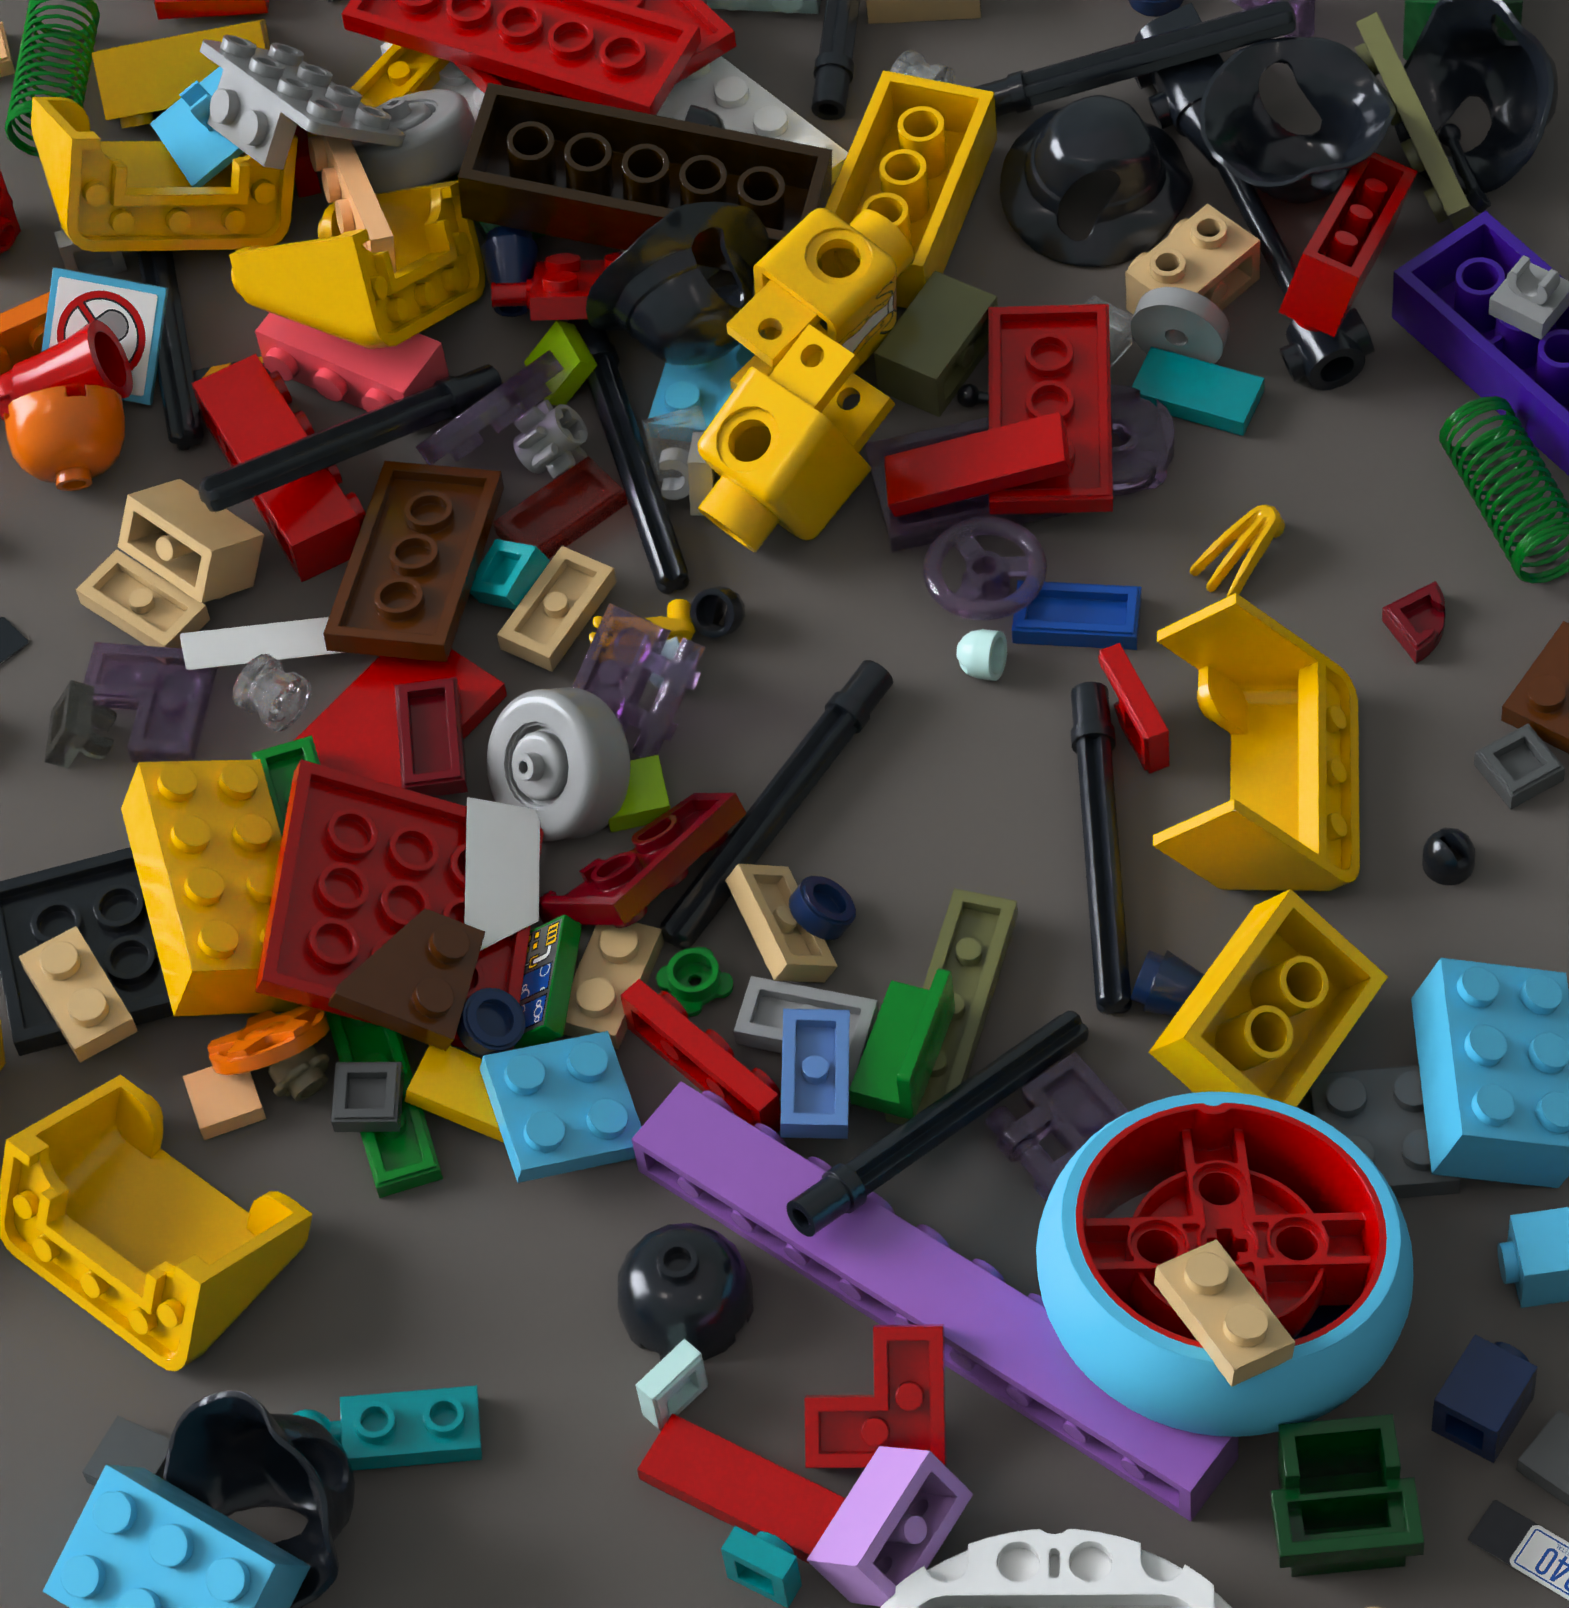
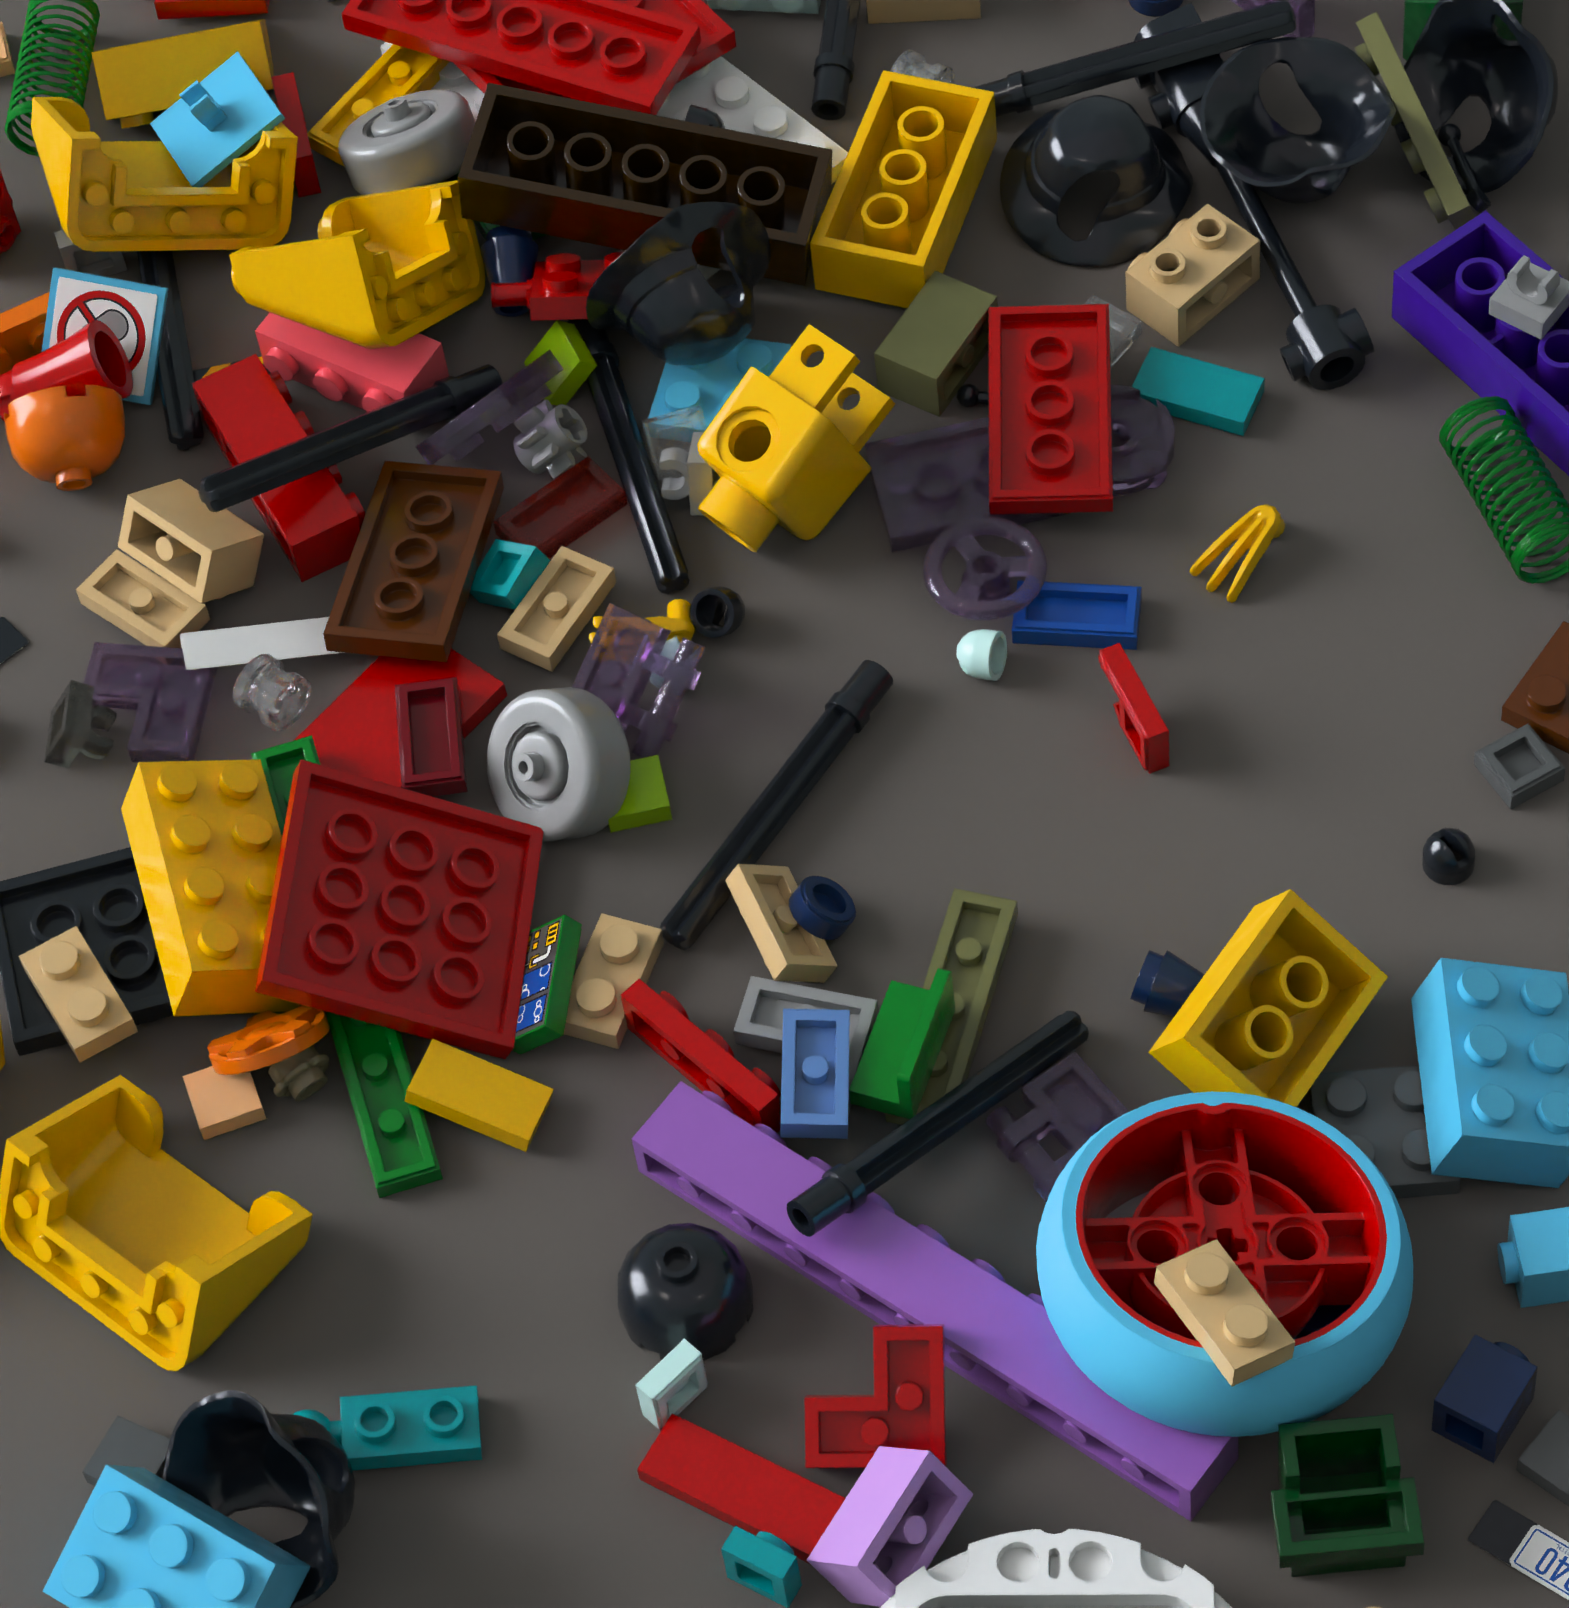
(274, 90): light grey bracket -> none
(350, 189): light nougat plate -> none
(367, 1097): dark grey tile -> none
(416, 980): reddish brown wing -> none
(491, 1022): dark blue tile -> none
(501, 868): white sticker -> none
(561, 1106): medium azure plate -> none
(623, 885): dark red wing -> none
(690, 965): green plate -> none
(826, 274): yellow piece -> none
(977, 464): red tile -> none
(1093, 743): black axle -> none
(1180, 324): light grey piece -> none
(1290, 758): yellow windscreen -> none
(1347, 244): red brick -> none
(1417, 620): dark red tile -> none

